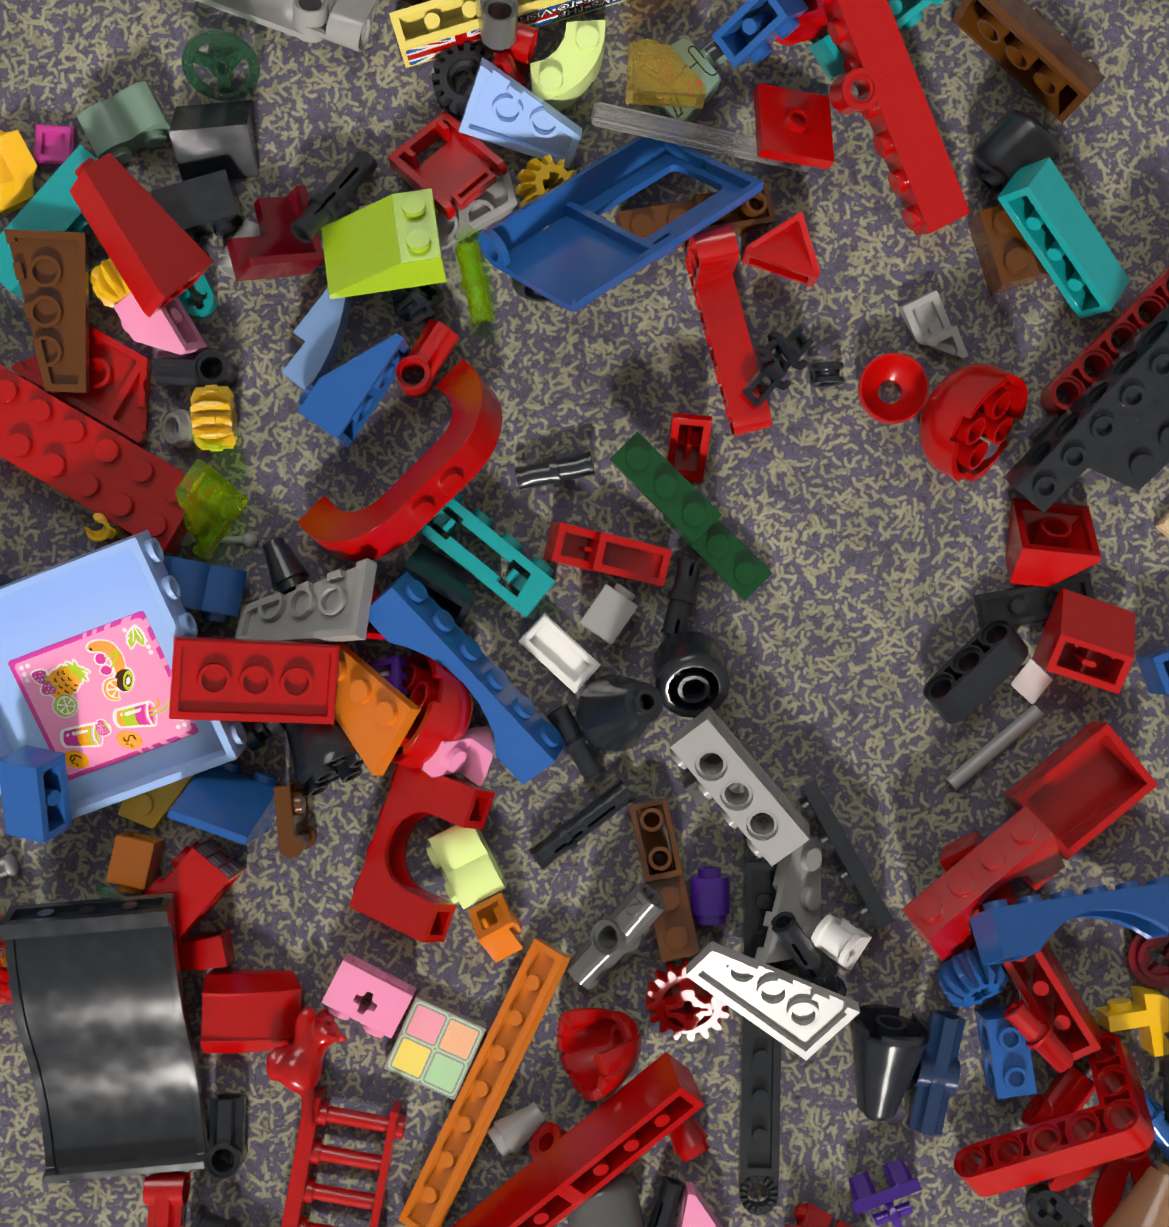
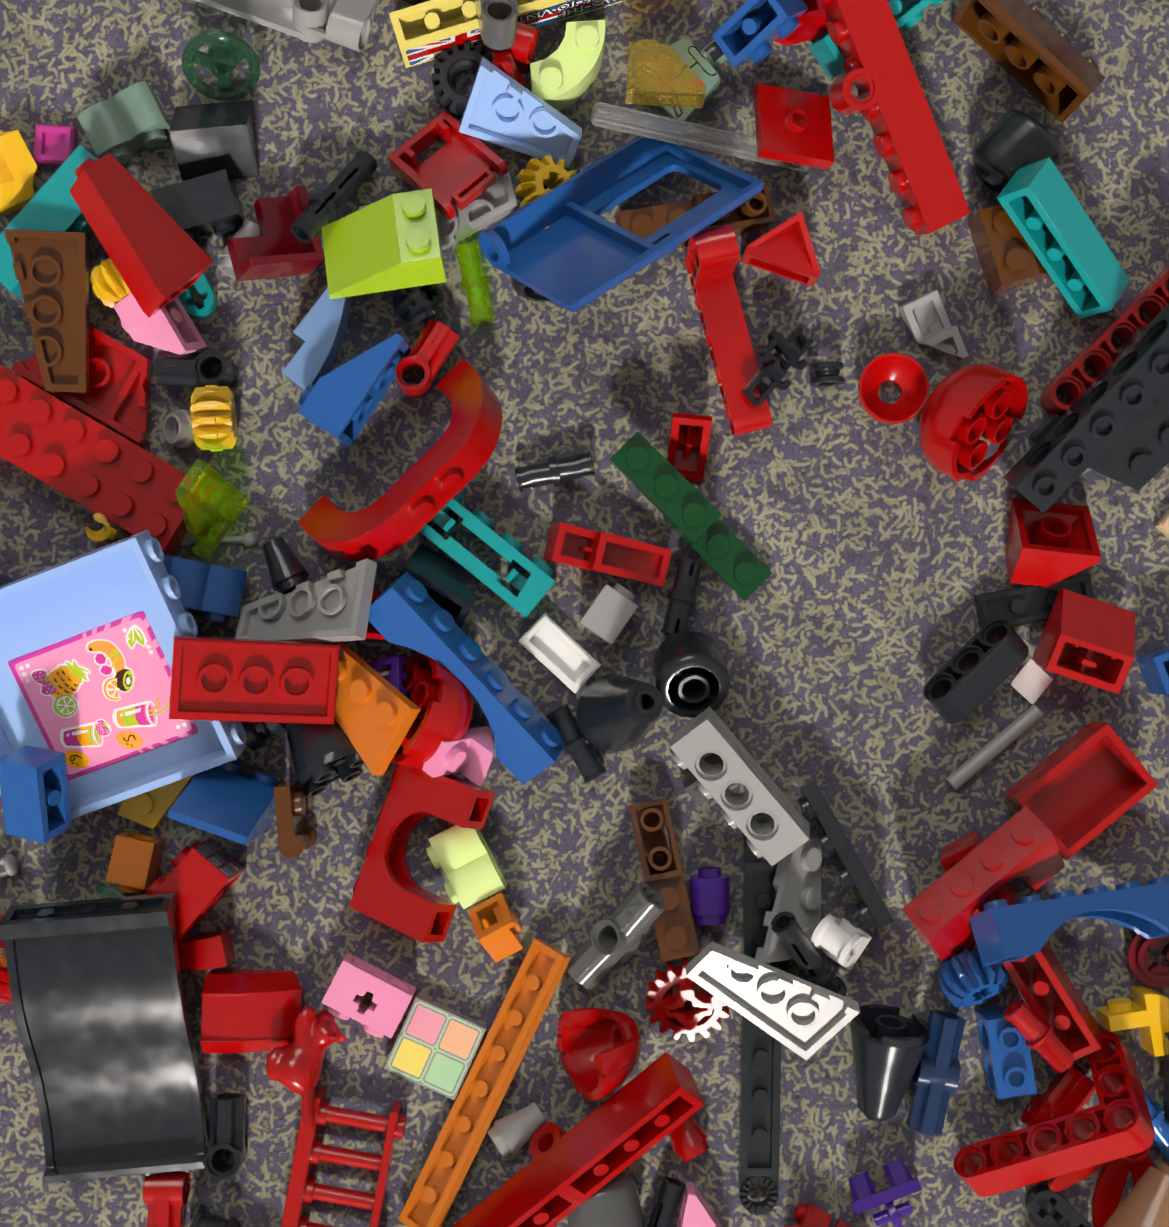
(578, 827): black pin -> none

